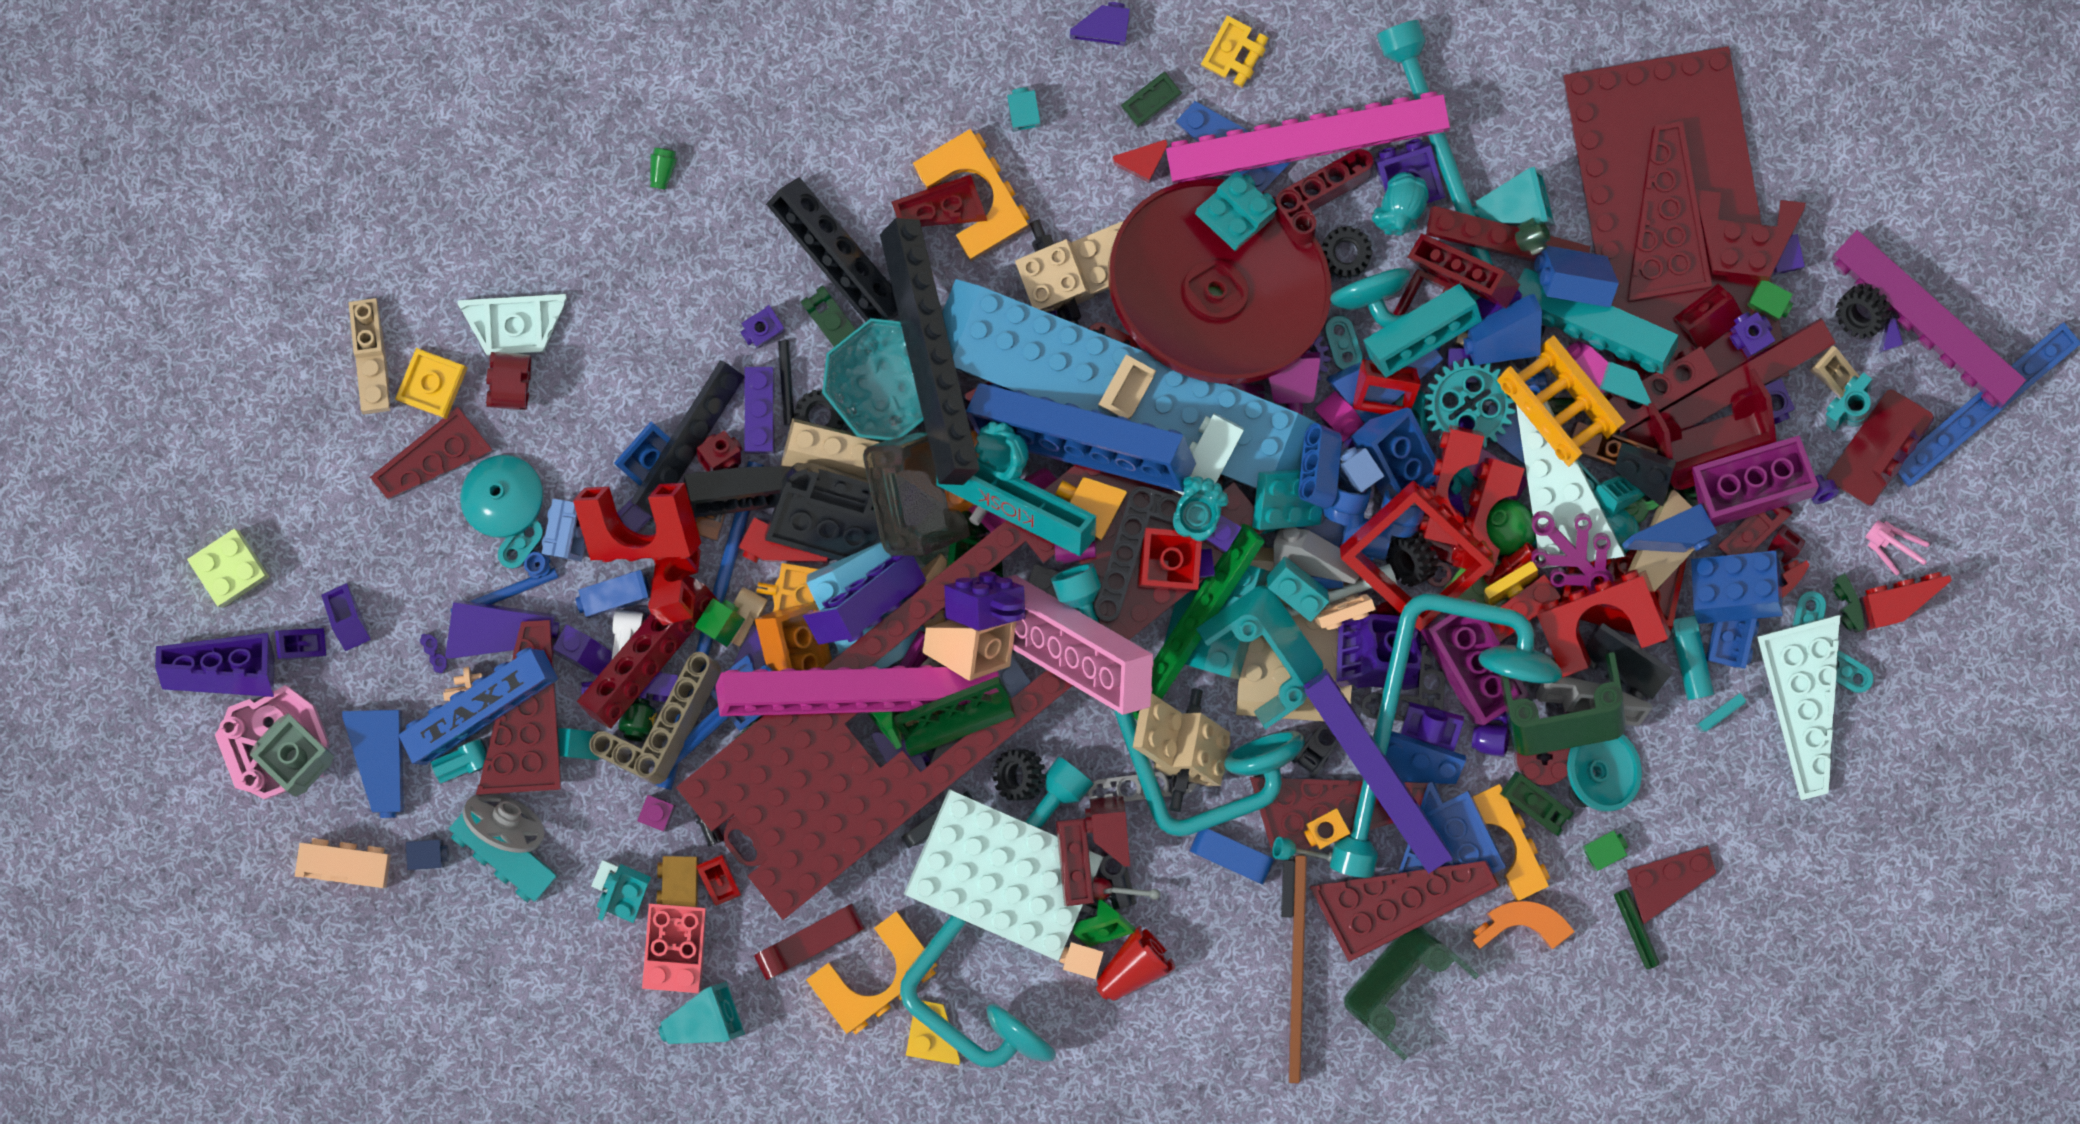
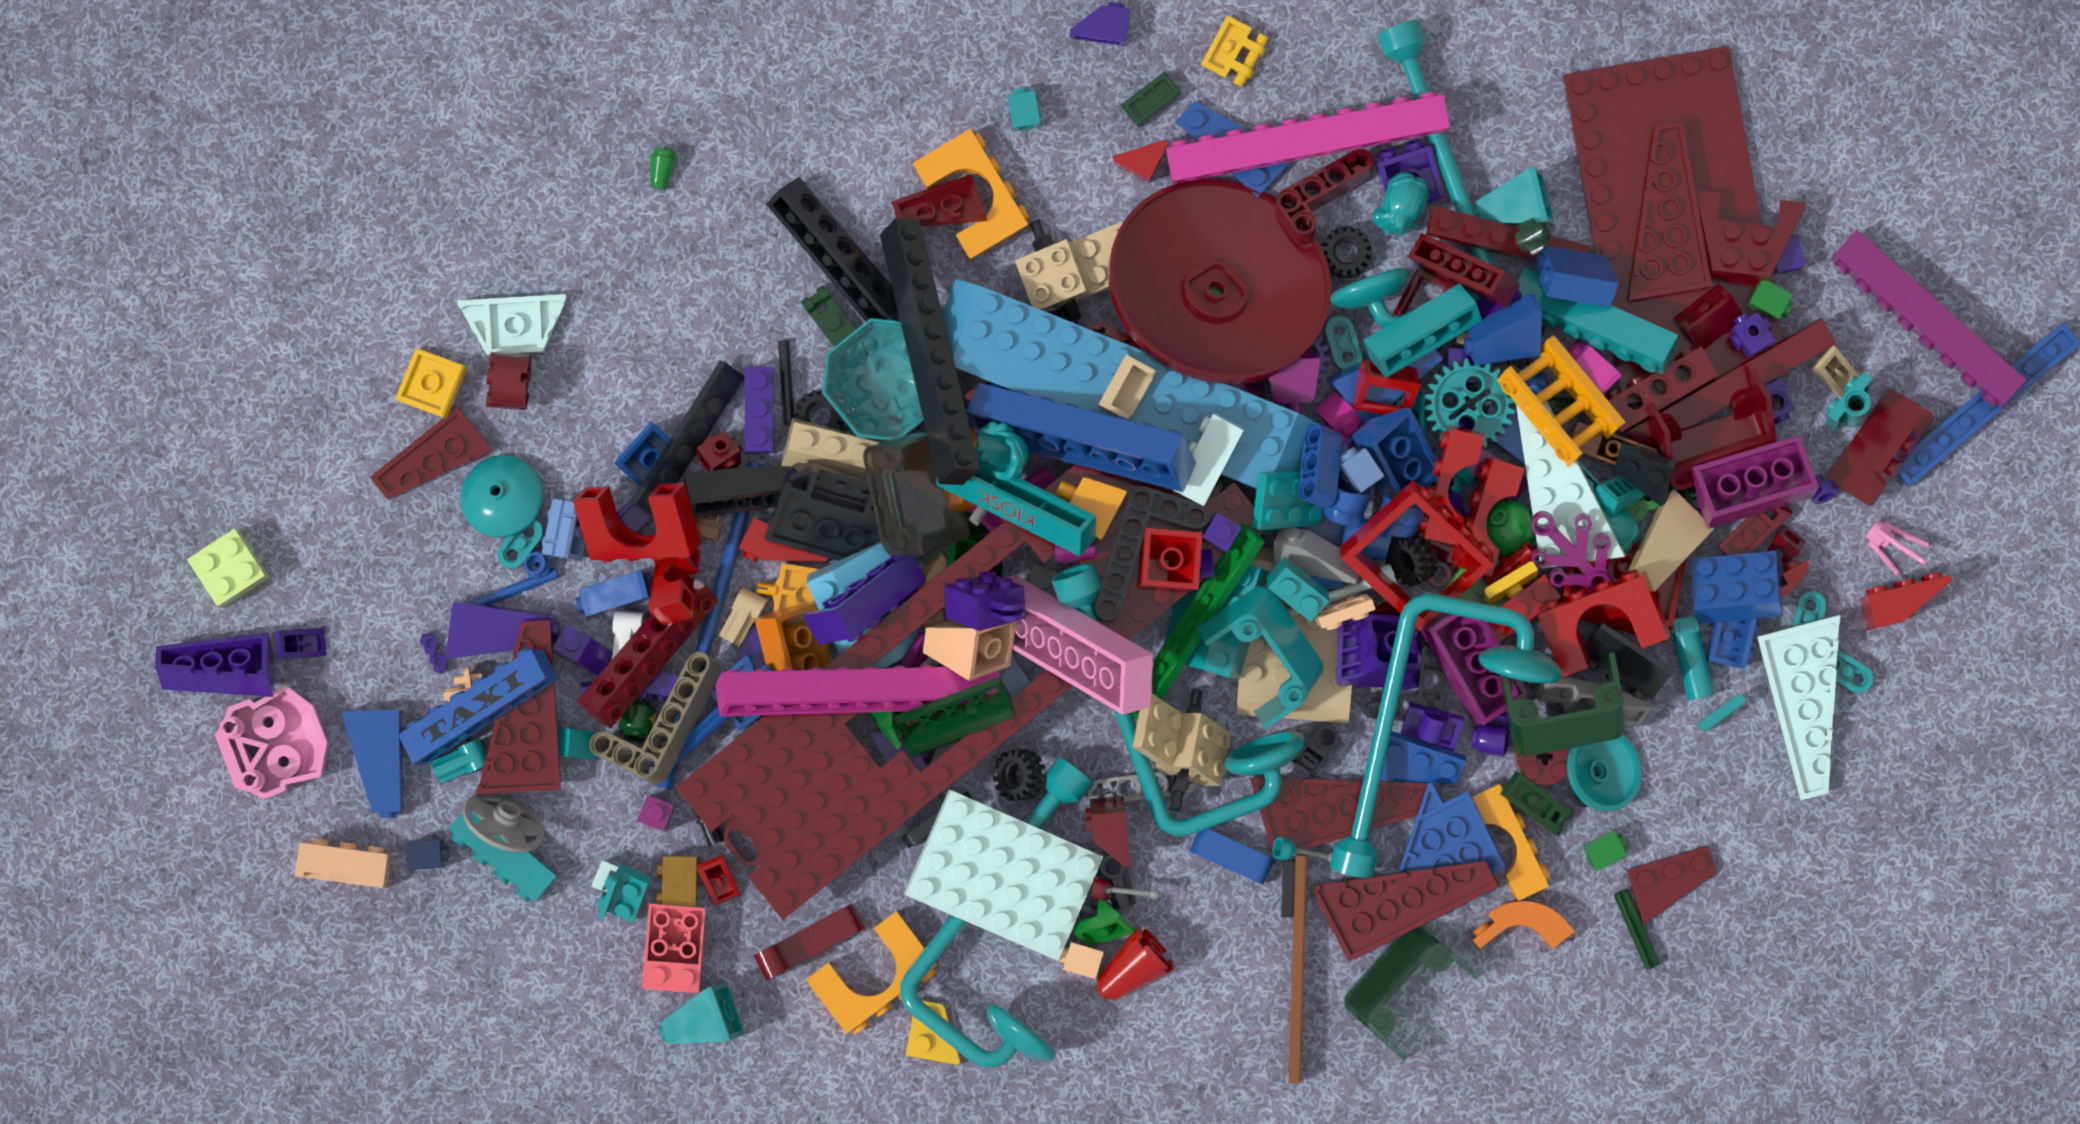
(291, 755): sand green slope -> none
(345, 617): dark purple slope -> none
(370, 356): tan slope -> none
(720, 621): green brick -> none
(772, 330): dark purple brick -> none
(1074, 861): dark red tile -> none
(1199, 508): teal hair -> none
(1237, 210): teal plate -> none
(1339, 829): light orange brick -> none
(1377, 771): dark purple tile -> none
(1624, 383): teal tile -> none
(1676, 534): blue slope -> none
(1851, 613): dark green slope -> none
(1854, 320): black tyre -> none
(1891, 336): dark purple slope -> none

